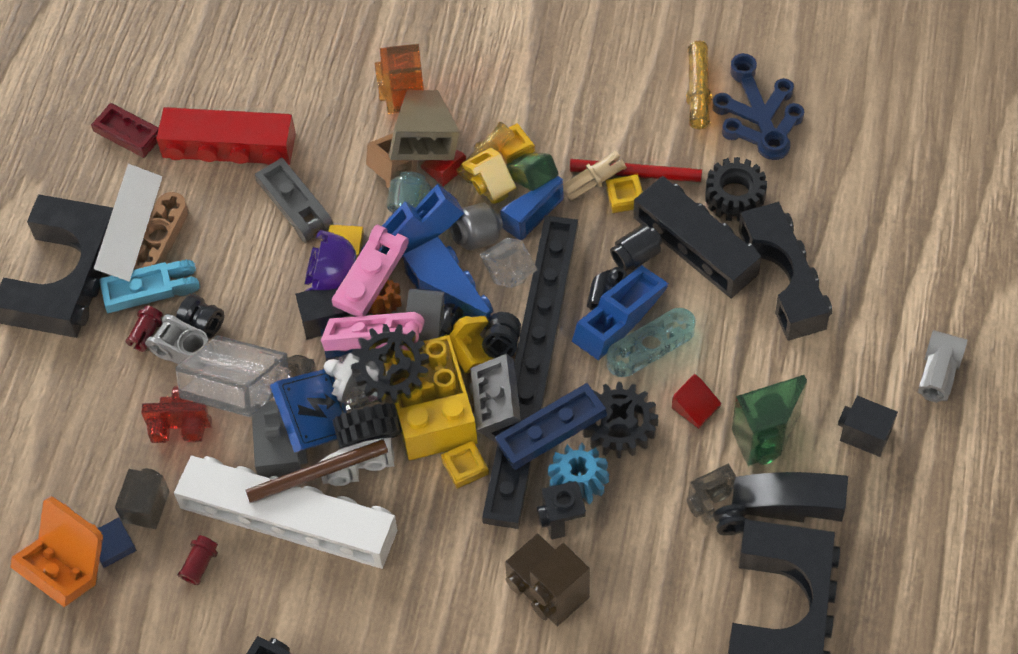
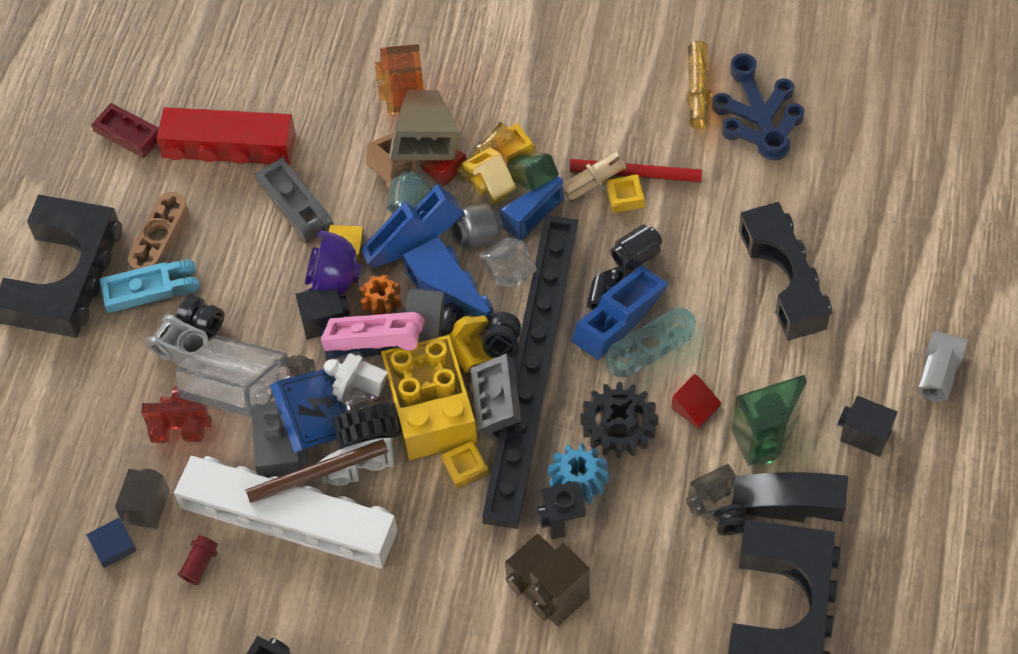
(64, 556): orange bracket -> none
(128, 222): white sticker -> none
(148, 321): dark red pin -> none
(369, 272): bright pink plate -> none
(377, 357): black gear -> none
(551, 426): dark blue plate -> none
(698, 236): black brick -> none
(739, 174): black tyre -> none

